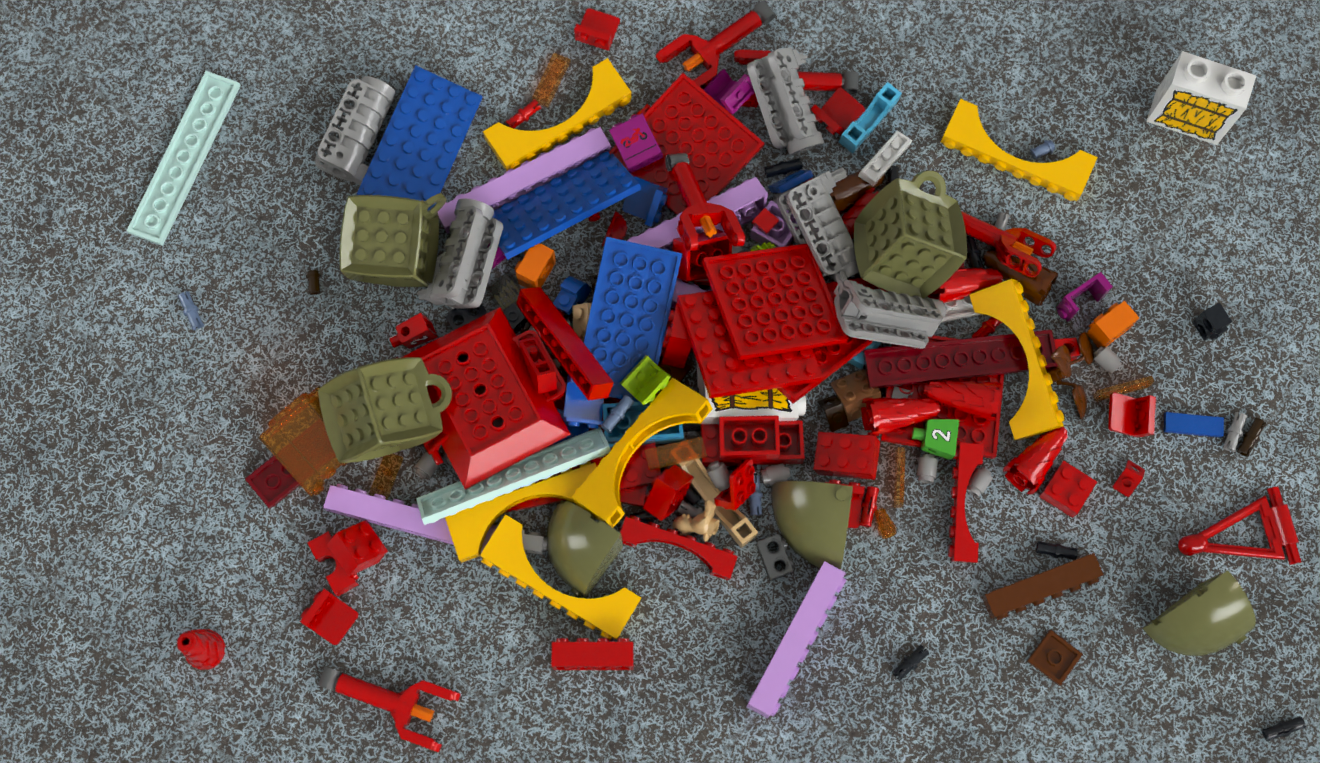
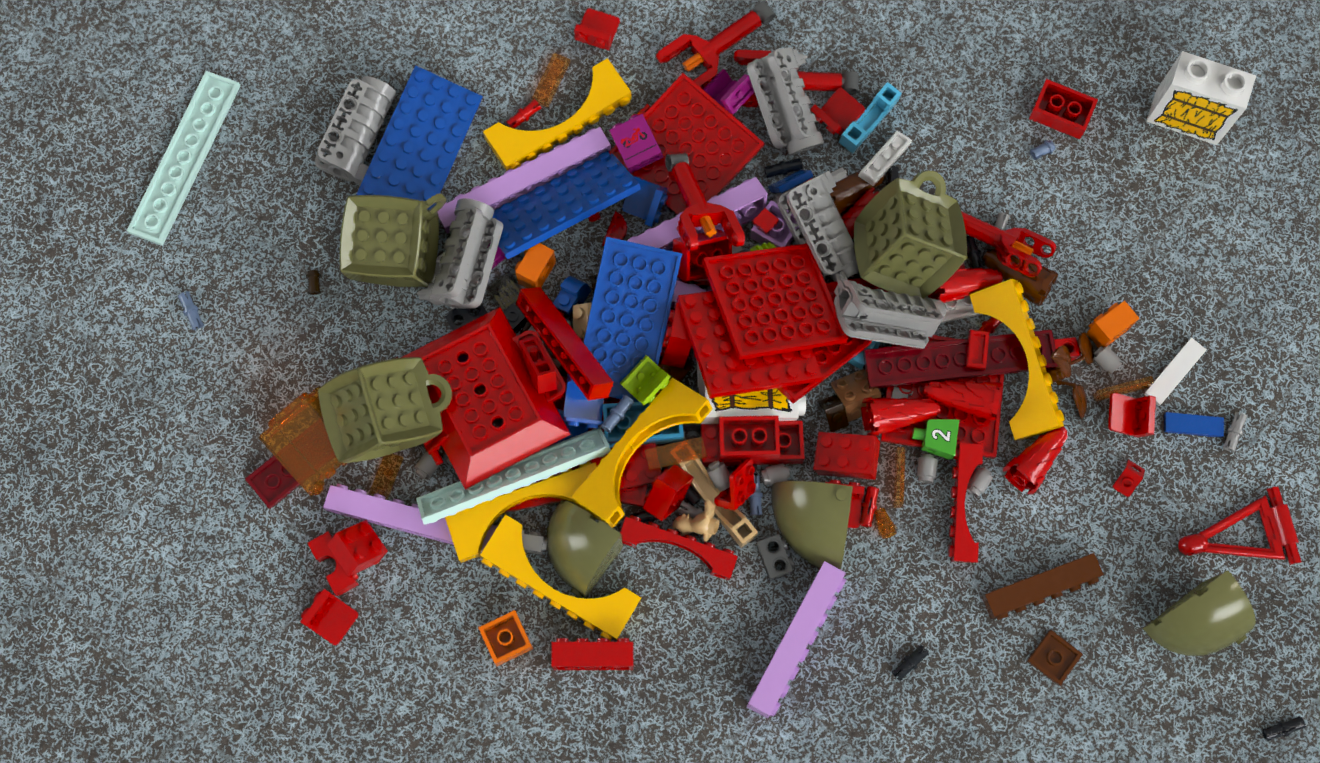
(202, 648): red cone -> none
(401, 704): red piece -> none
(414, 332): red torso -> none
(505, 638): none -> orange brick
(977, 350): none -> red tile
(1057, 550): black pin -> none
(1062, 177): yellow arch -> none
(1063, 109): none -> red brick
(1068, 489): red brick -> none
(1097, 286): magenta panel -> none
(1175, 371): none -> white tile
(1212, 322): black brick -> none
(1251, 437): dark brown pin -> none

